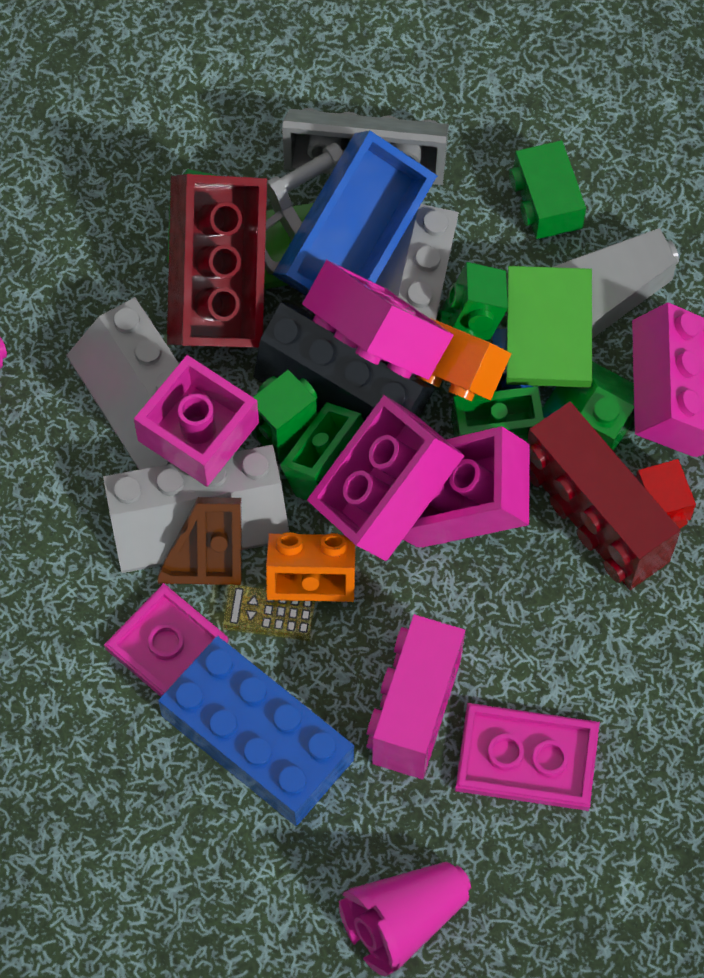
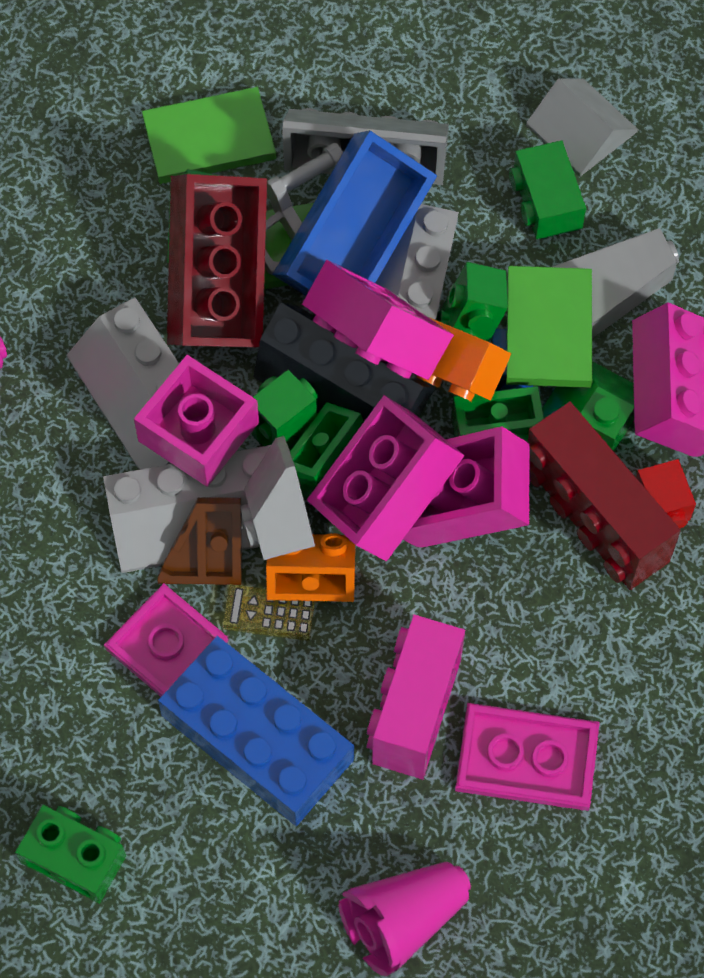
(72, 852): none -> green brick
(209, 134): none -> bright green tile
(275, 505): none -> light grey slope
(583, 122): none -> light grey slope

